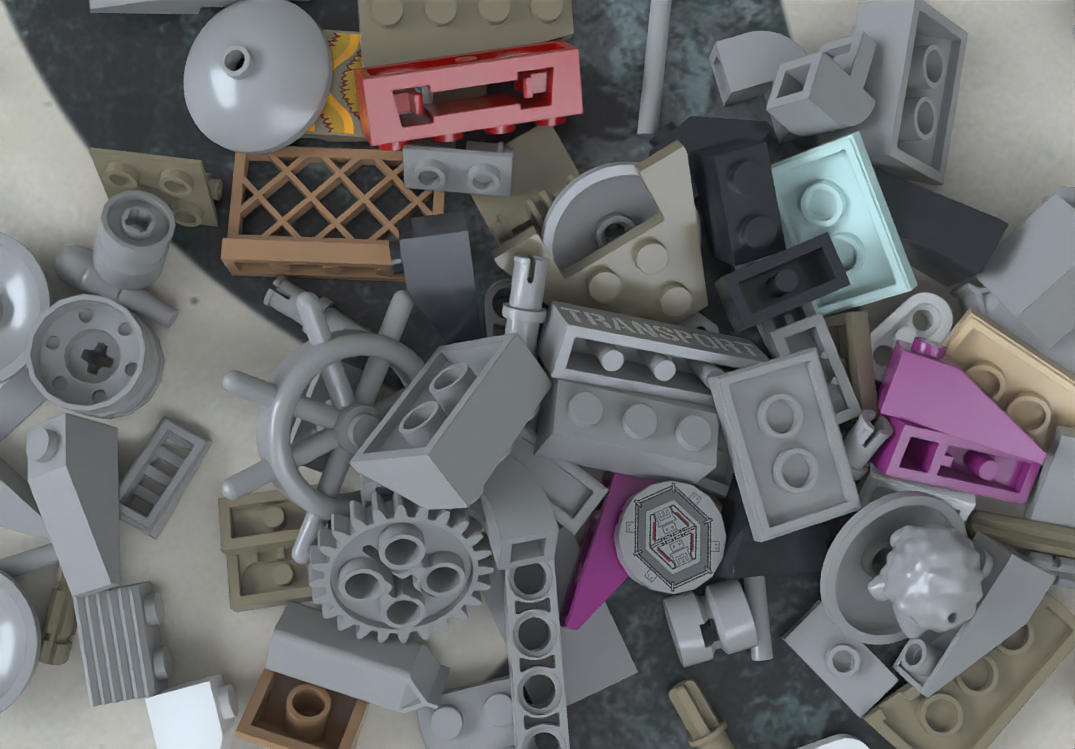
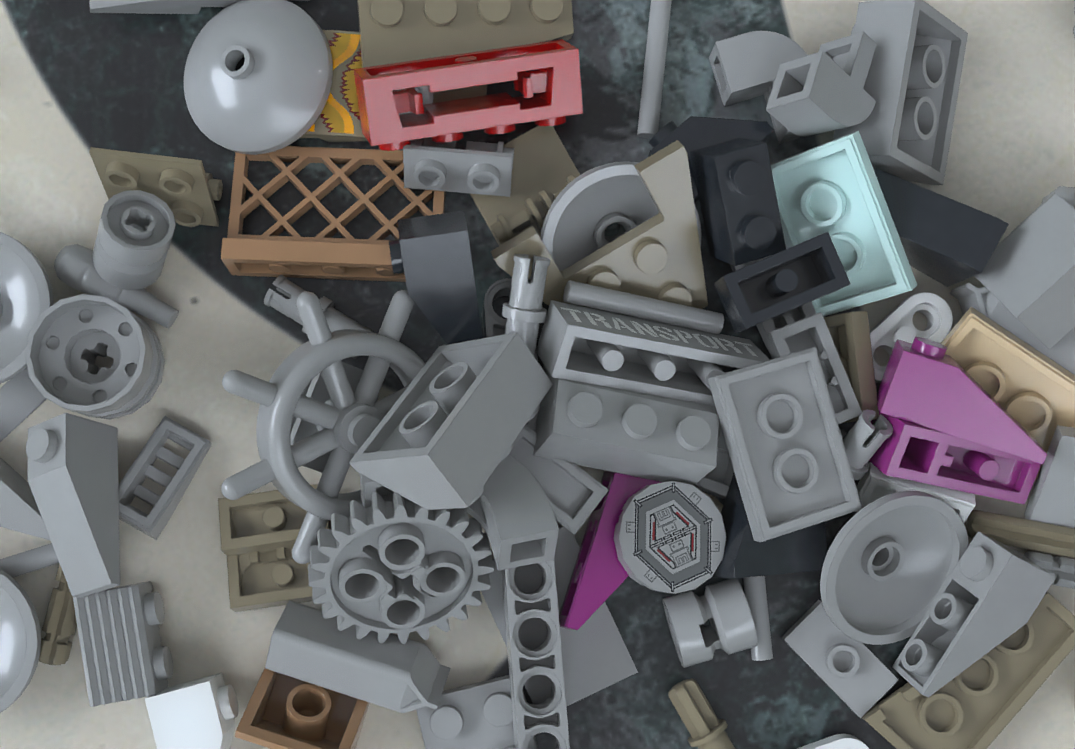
(643, 307): none -> light grey bar
(930, 579): light grey animal -> none

